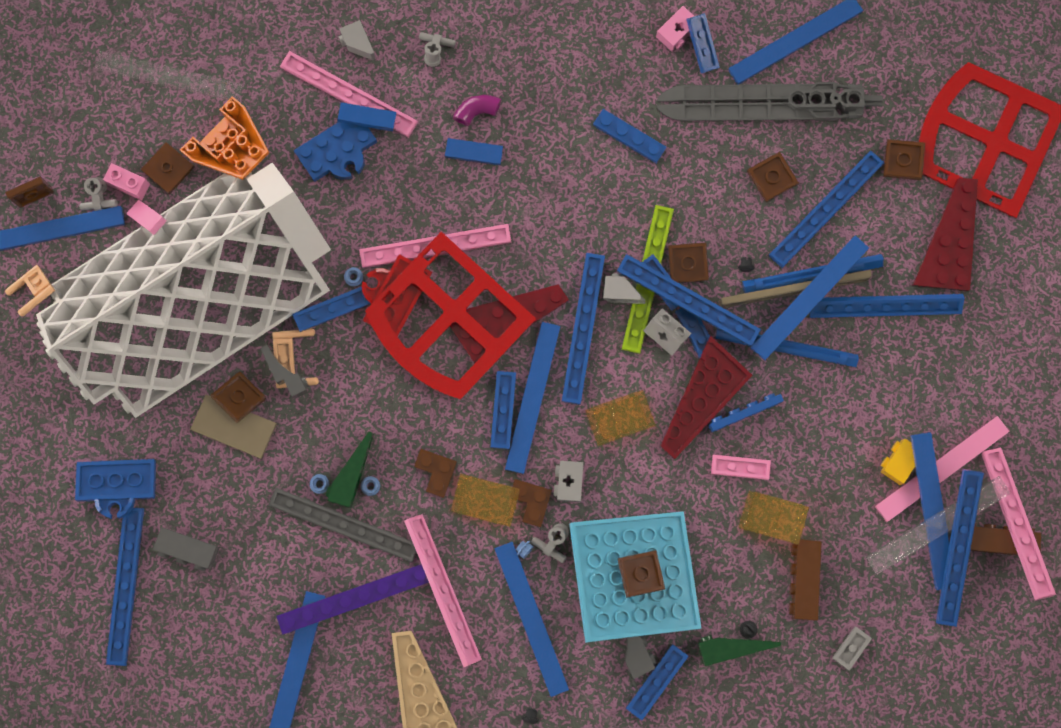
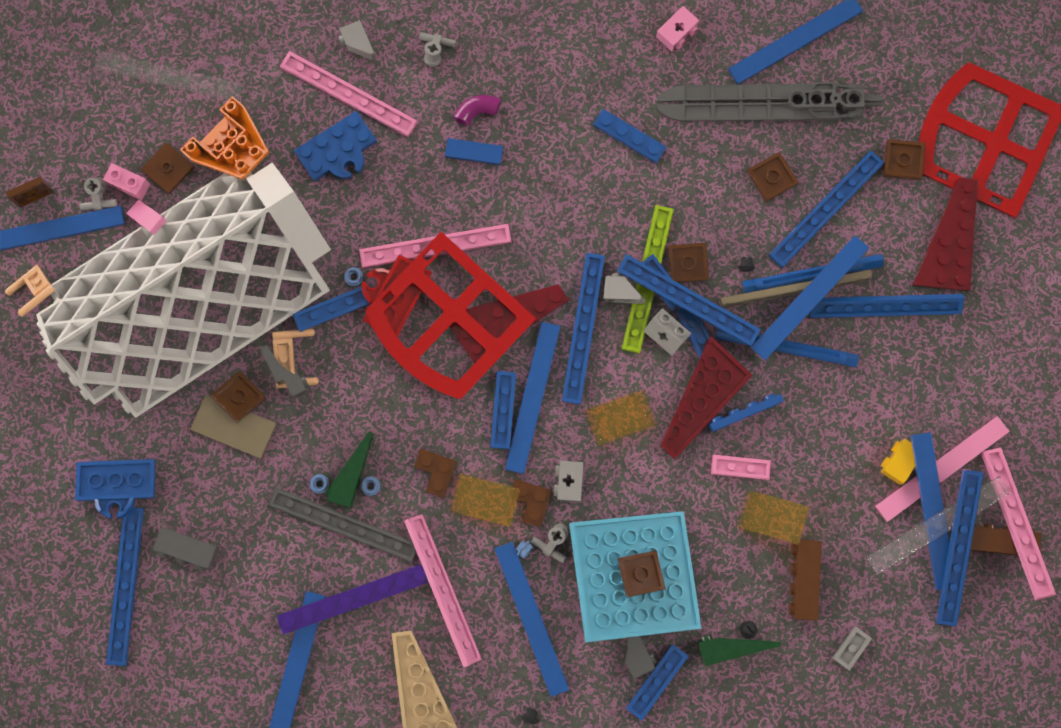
(366, 116): blue tile -> none
(702, 43): blue tile -> none

